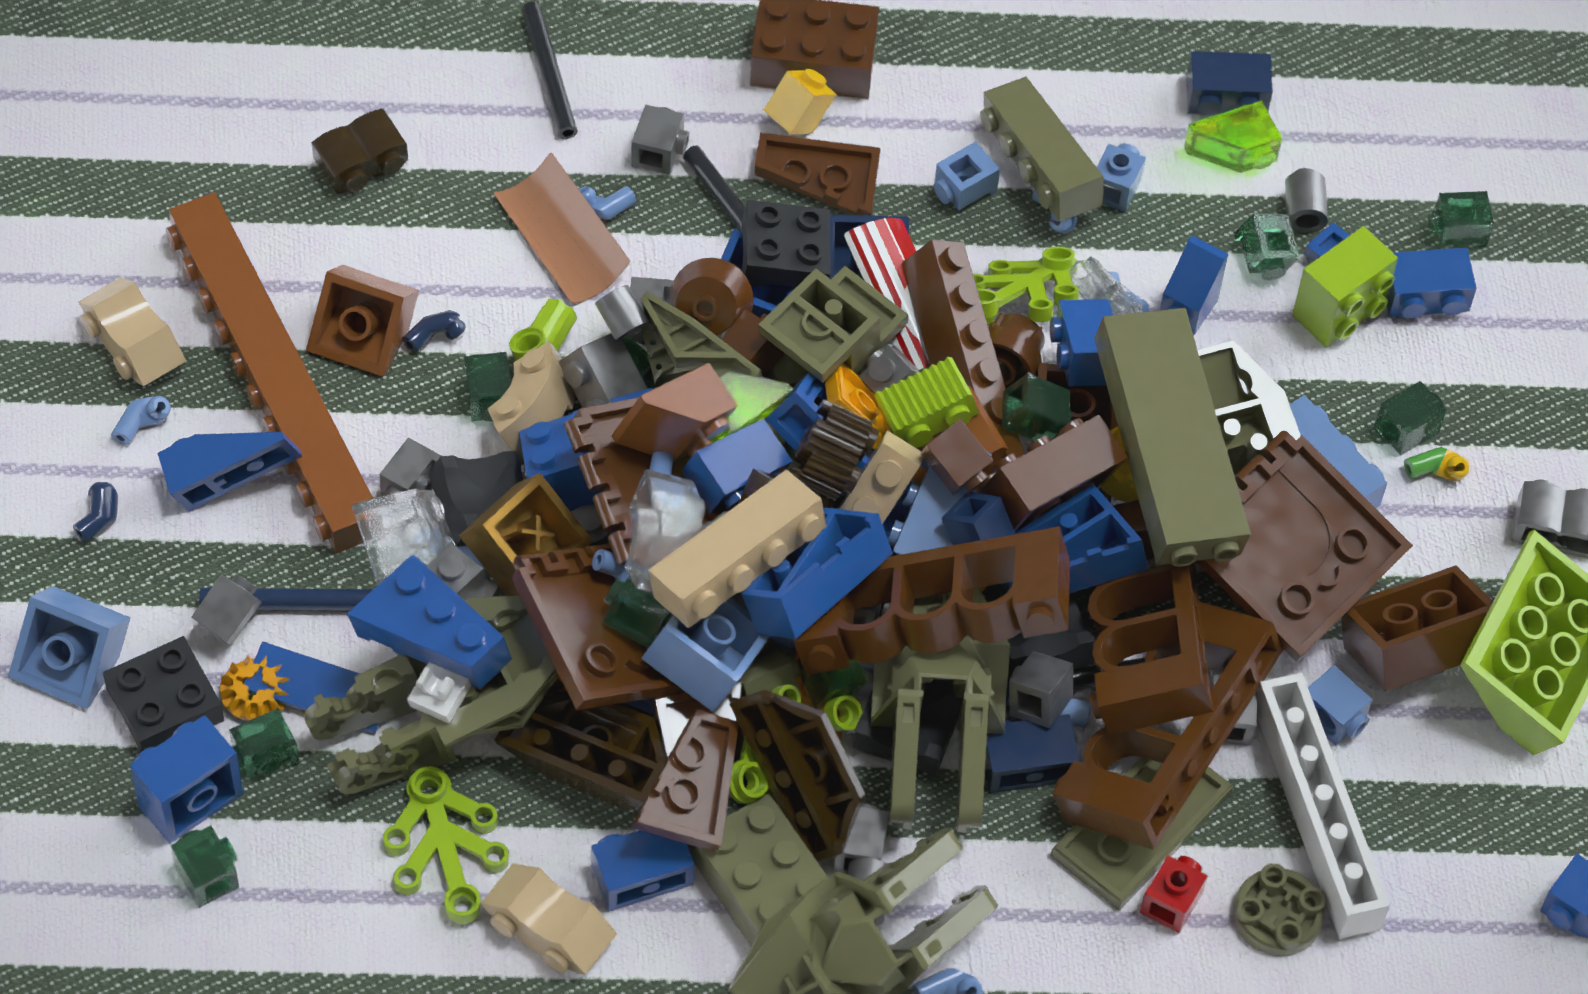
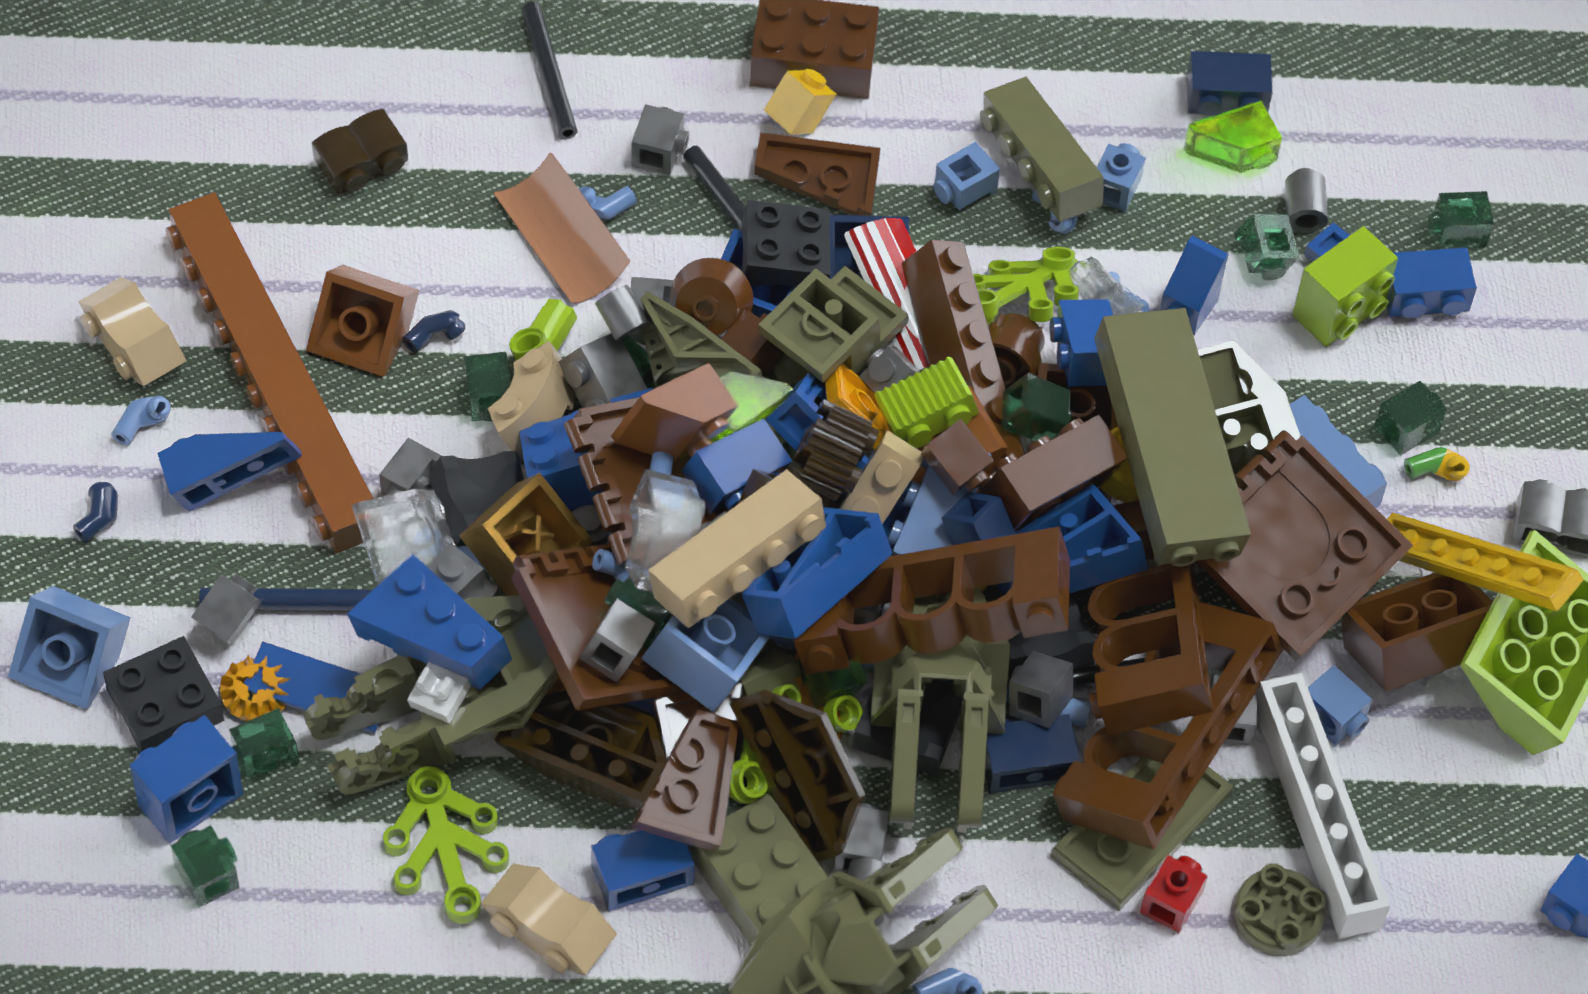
(616, 640): none -> flat silver brick
(1487, 564): none -> yellow tile

